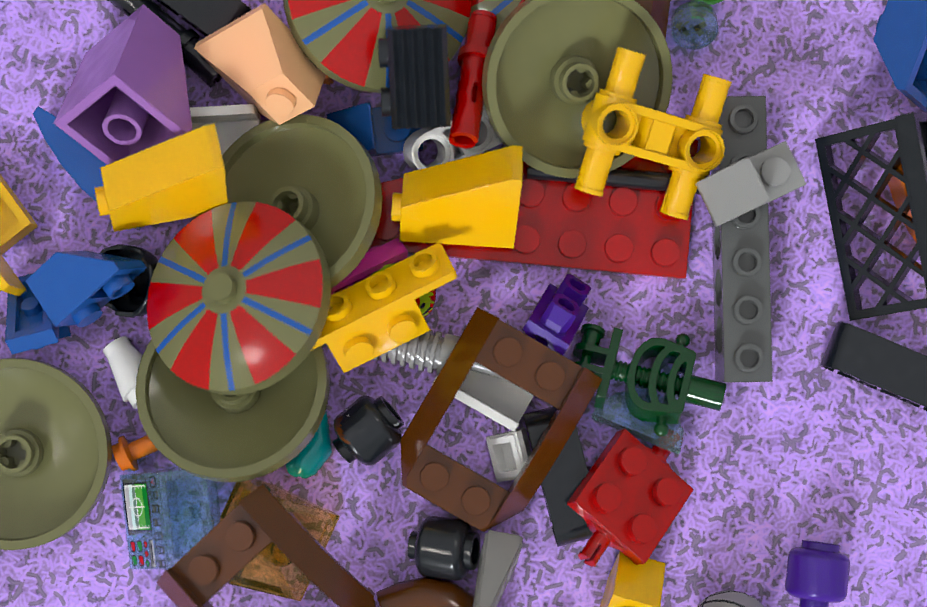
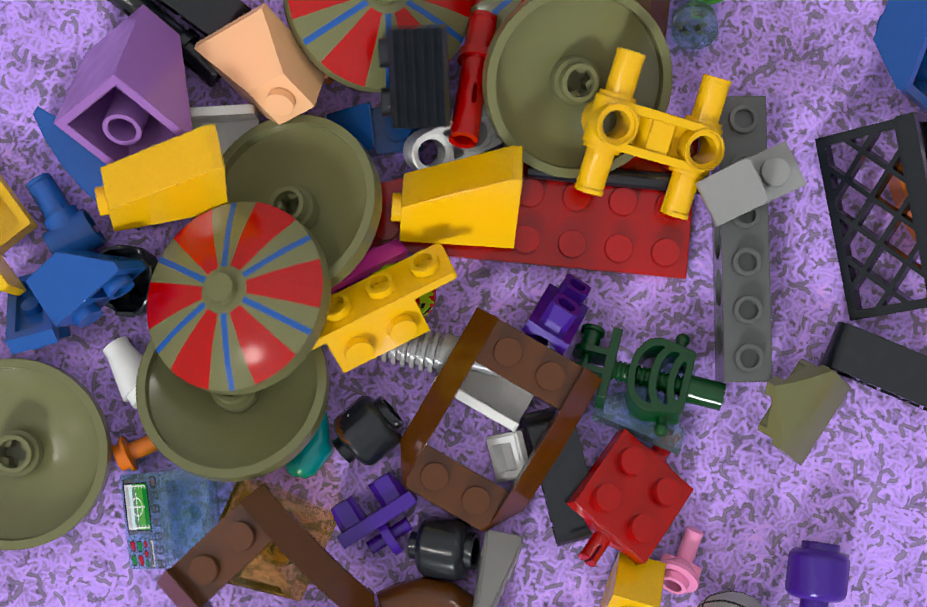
(65, 224): none -> blue pin
(356, 524): none -> dark purple hips
(680, 573): none -> bright pink plate
(802, 408): none -> olive slope

